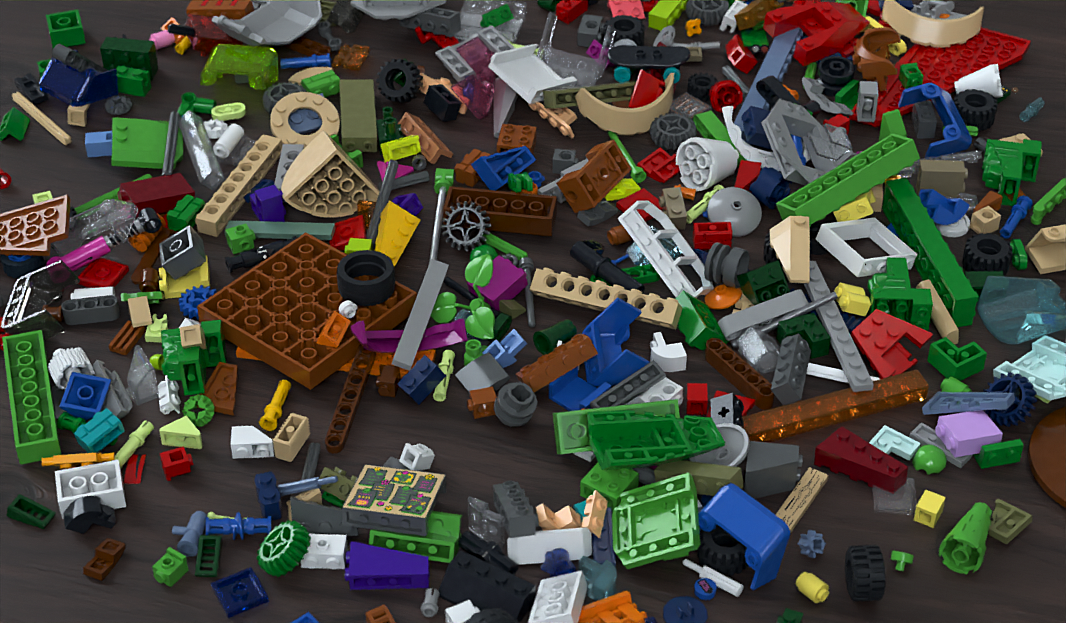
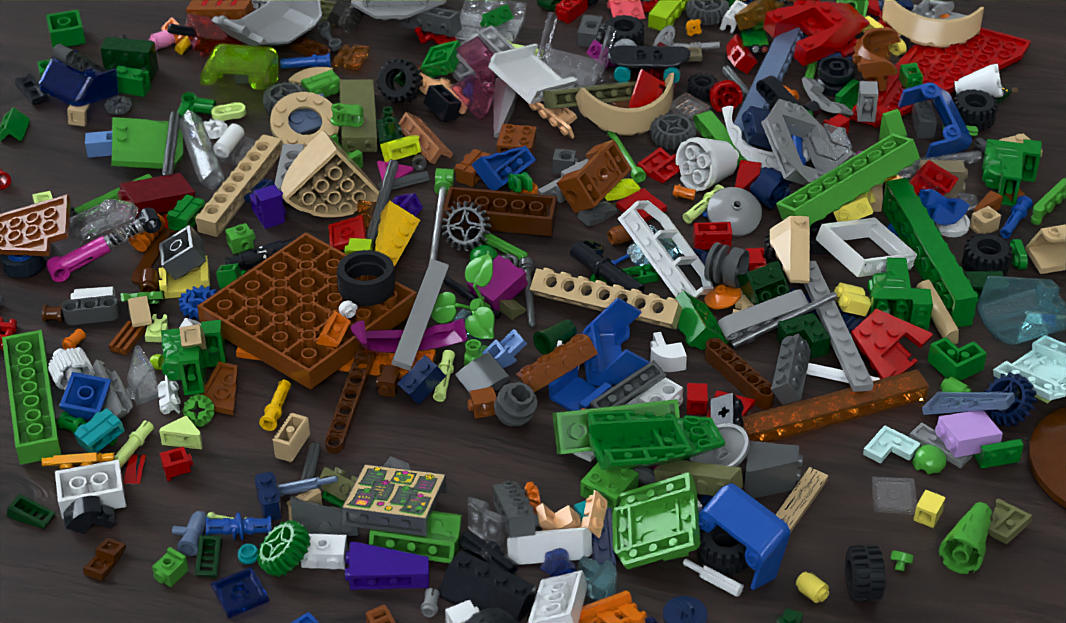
(30, 294): clear smoke windscreen -> none
(45, 121): tan axle -> none
(74, 339): none -> orange pin
(102, 273): red tile -> none
(228, 273): none -> green brick
(247, 554): none -> teal plate
(250, 443): white slope -> none
(287, 230): sand green tile -> none
(347, 115): none -> bright green piece
(419, 454): white brick -> none
(441, 59): none -> green plate
(501, 326): dark green beam -> none
(532, 493): none -> orange gear
(536, 177): blue plate -> none
(673, 206): dark tan brick -> none
(705, 588): blue tile -> none
(756, 257): none -> red brick
(759, 350): clear slope -> none
(811, 543): sand blue gear -> none
(860, 460): dark red wedge -> none
(933, 177): none -> red slope
(1031, 109): clear light blue axle -> none

